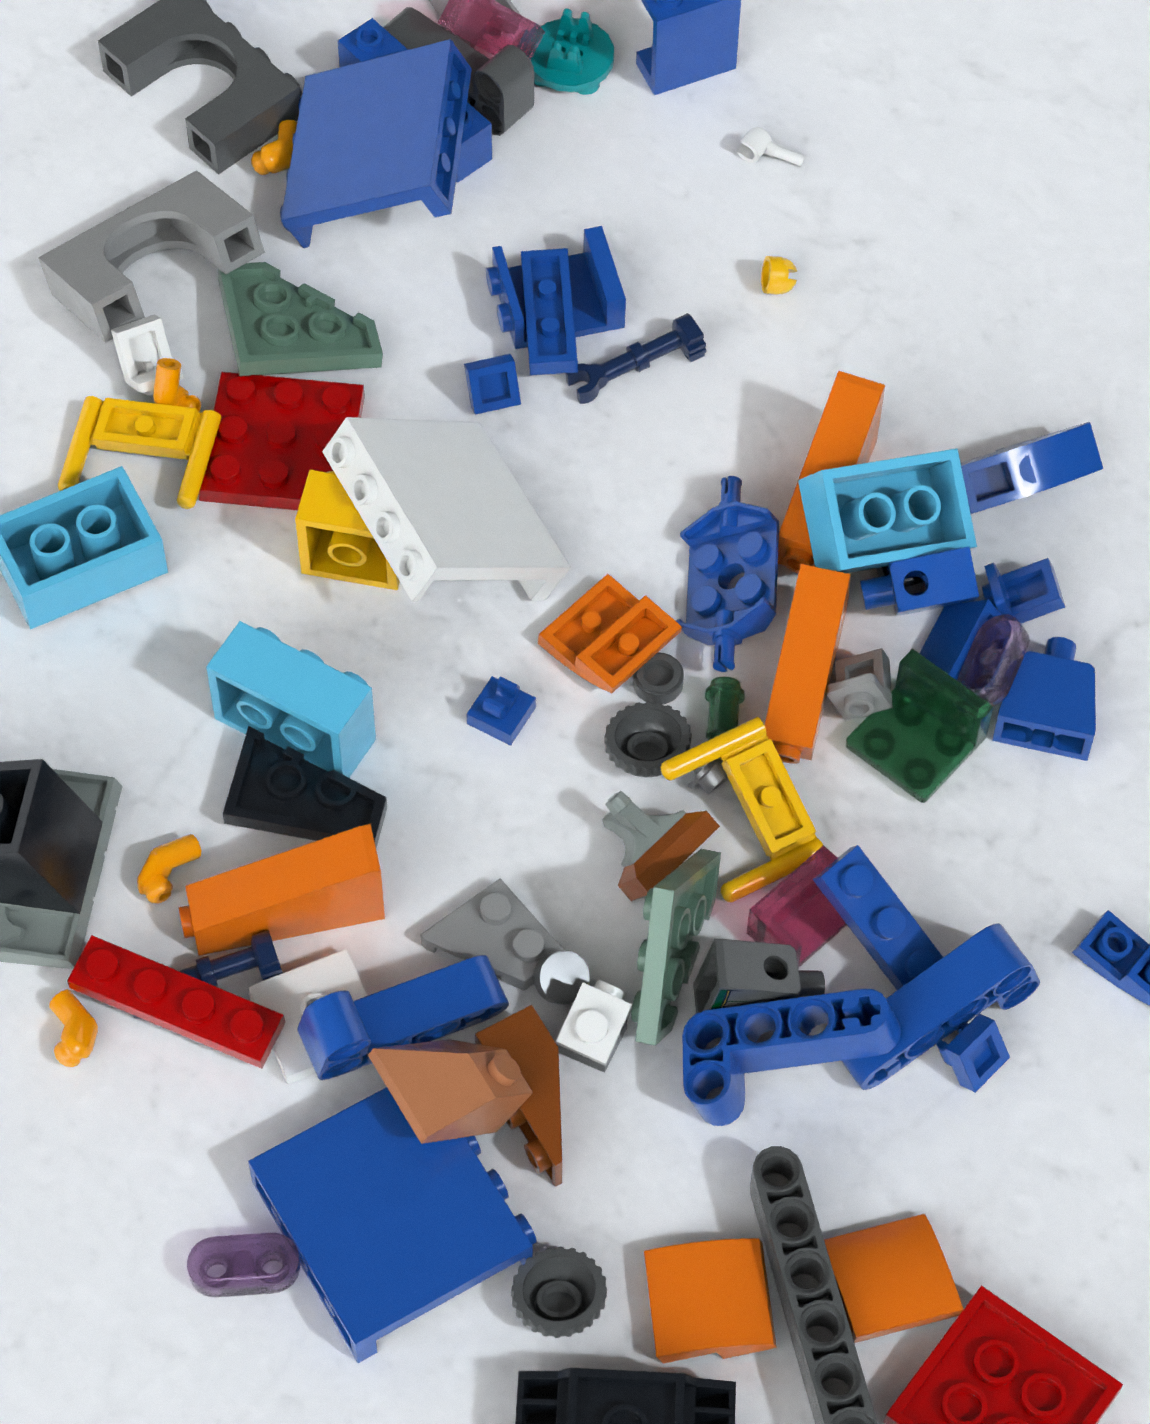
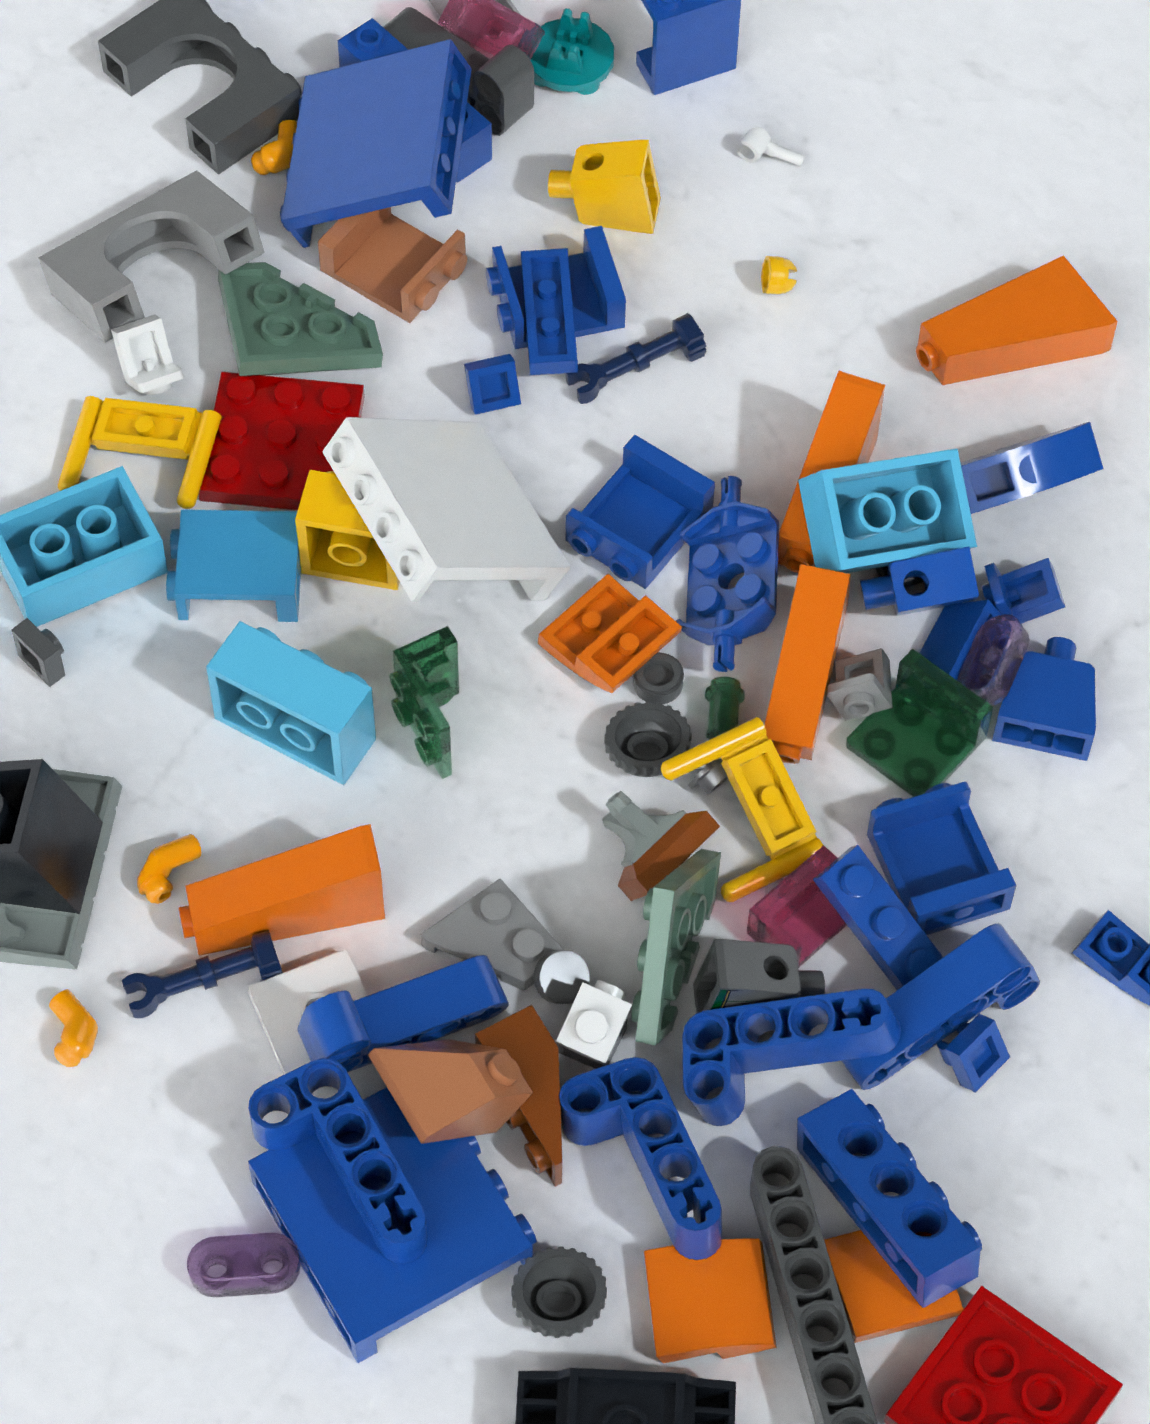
(39, 651): none -> dark grey plate
(167, 387): light orange arm -> none
(176, 1001): red plate -> none
(236, 559): none -> dark azure panel
(292, 797): black wing -> none
(352, 1162): none -> blue beam
(391, 261): none -> nougat panel
(424, 681): none -> clear green bracket
(501, 710): blue tile -> none
(611, 185): none -> yellow torso
(640, 513): none -> blue panel
(657, 1158): none -> blue beam
(924, 1264): none -> blue brick
(939, 858): none -> blue panel
(1018, 326): none -> orange slope

